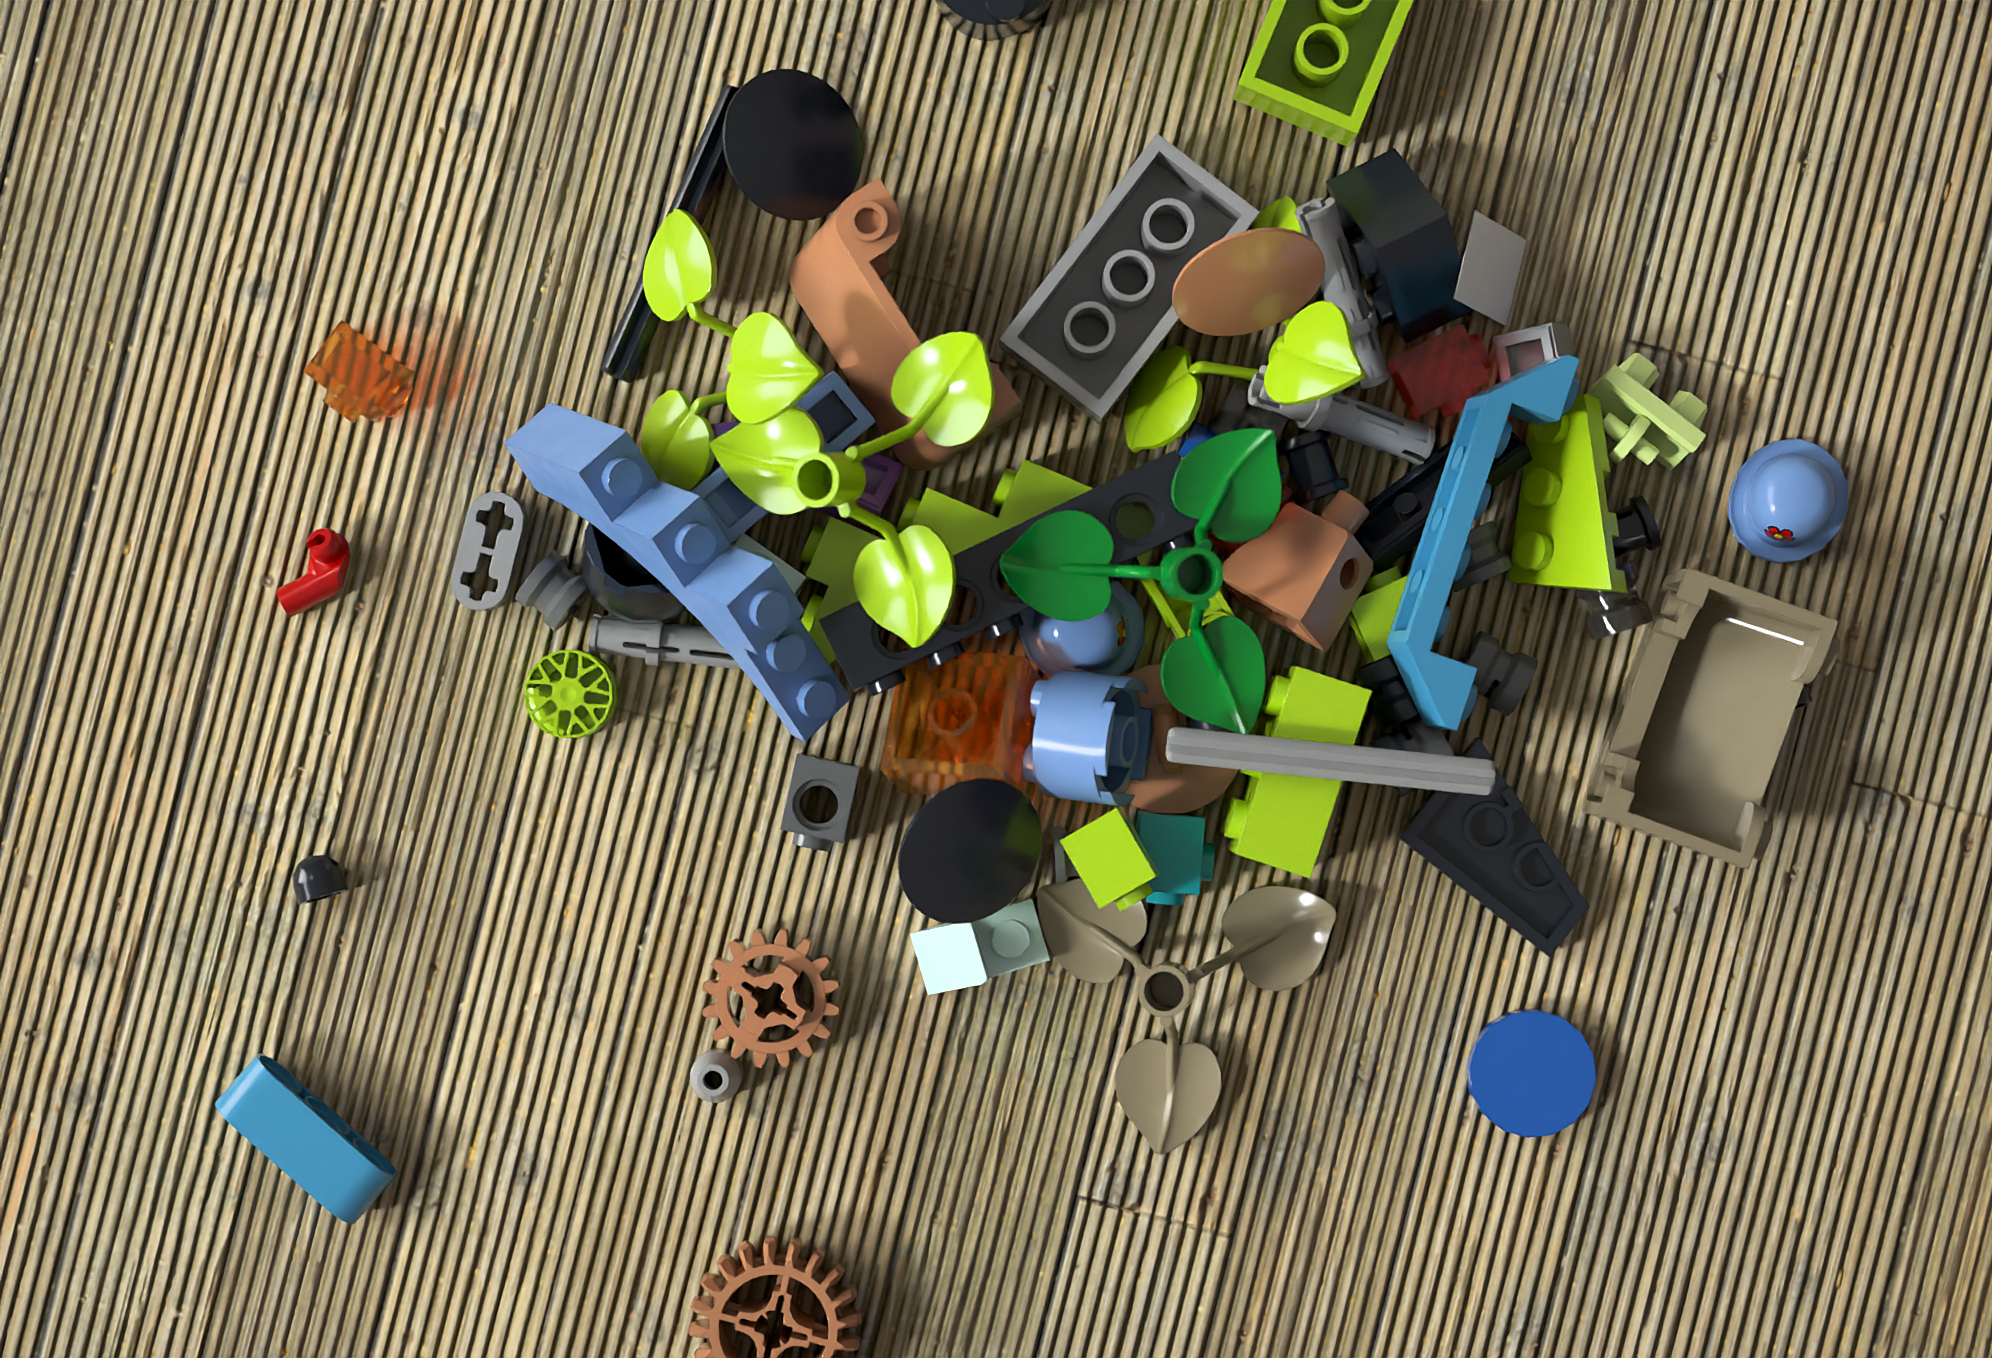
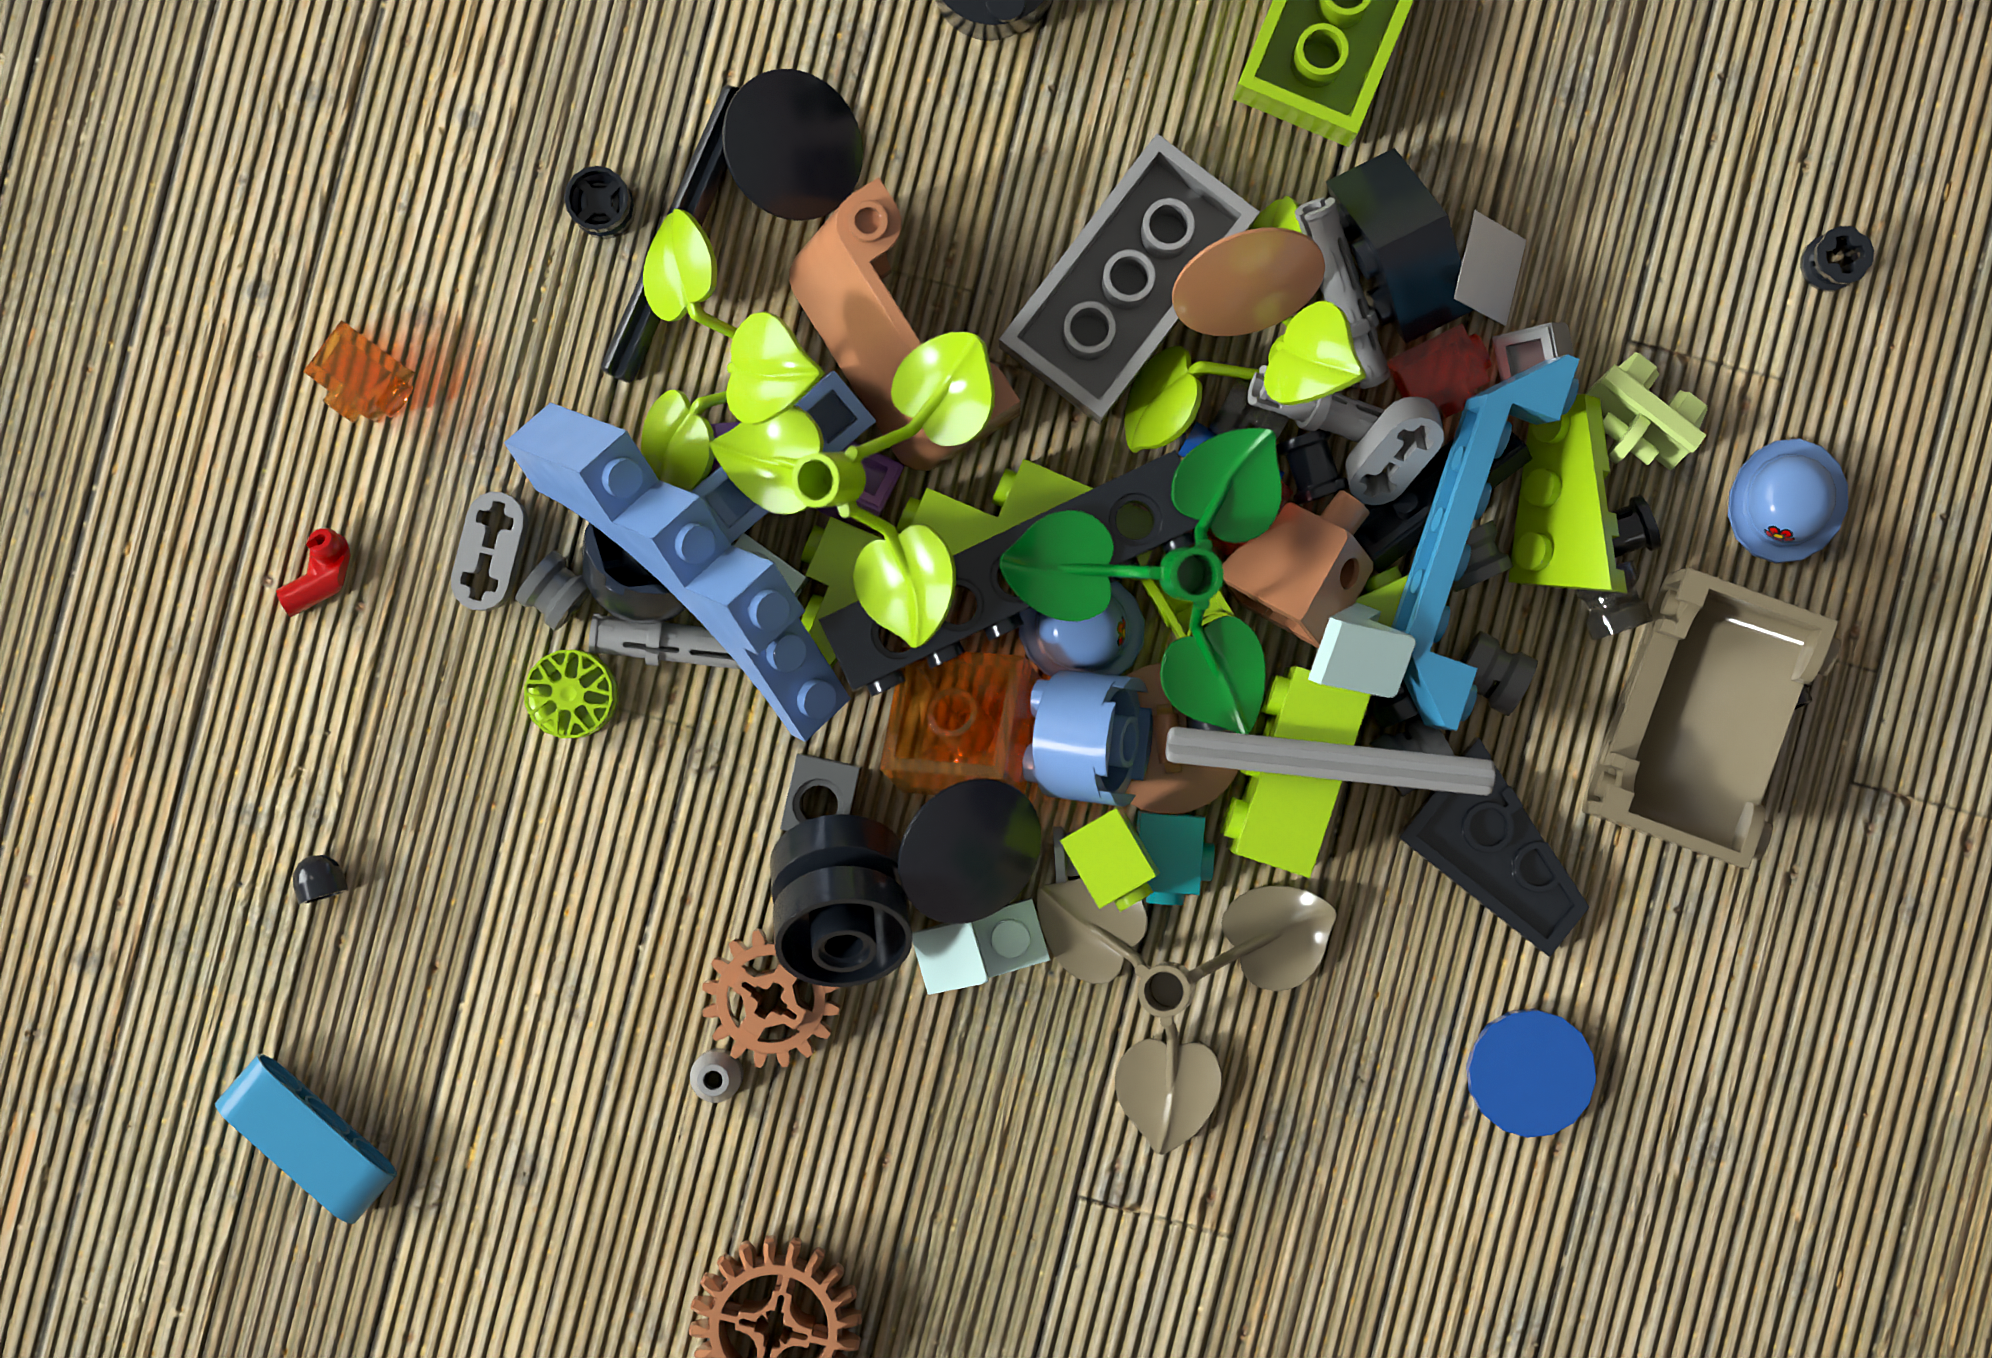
(592, 193): none -> black wheel
(839, 901): none -> black wheel
(1362, 653): none -> light aqua slope
(1386, 447): none -> light grey beam
(1843, 241): none -> black bush

